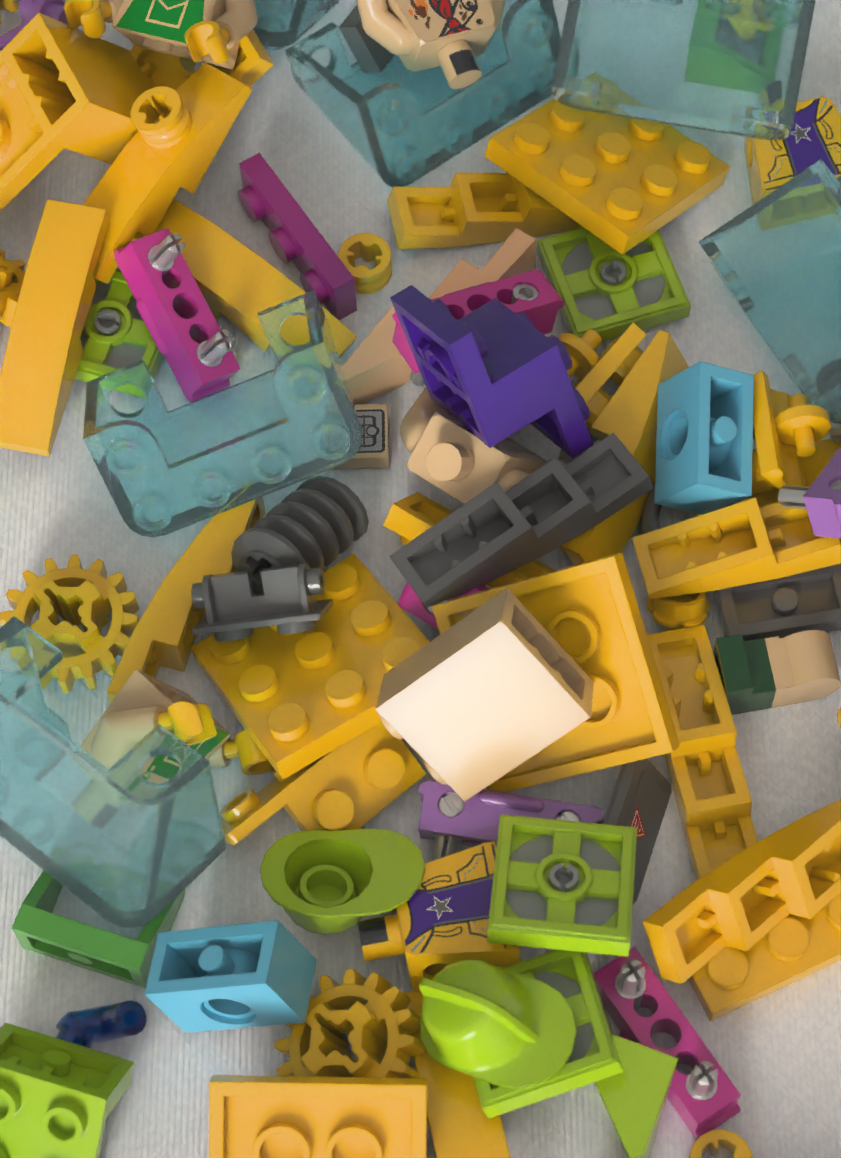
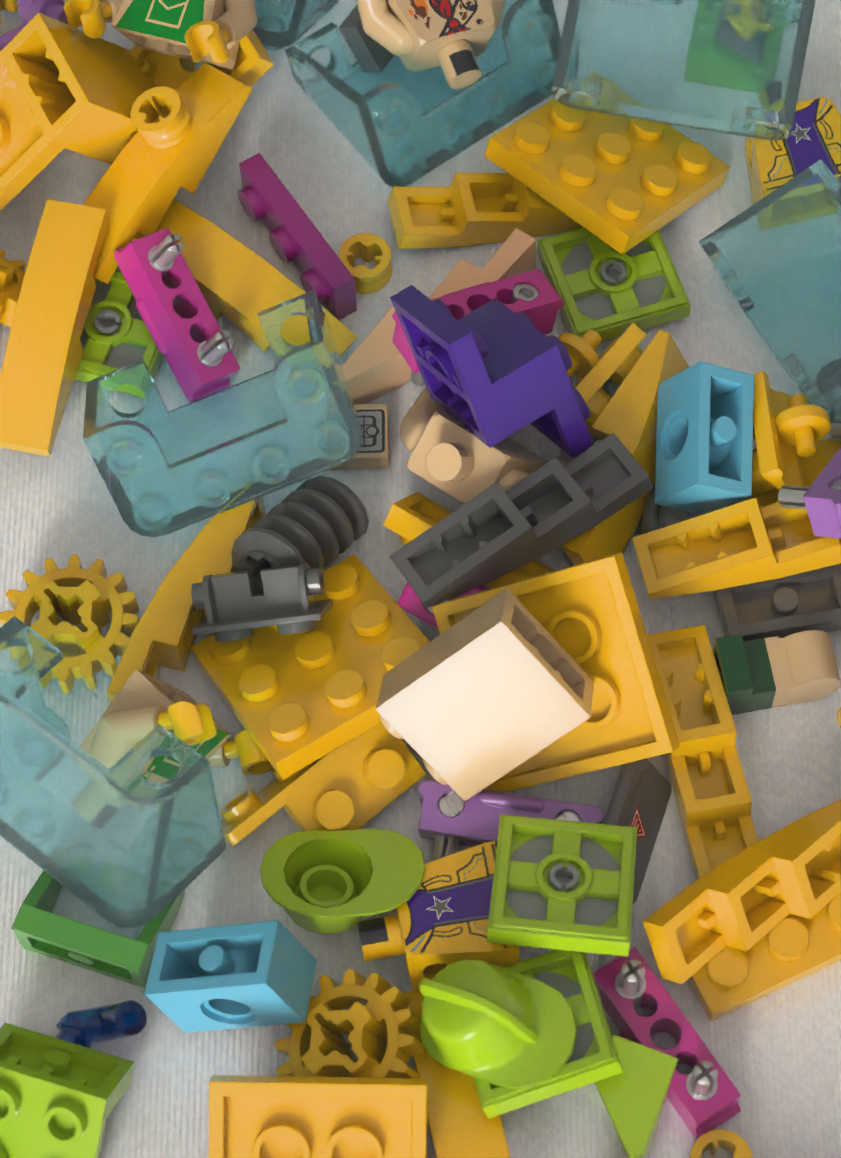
(680, 610): yellow plate -> none

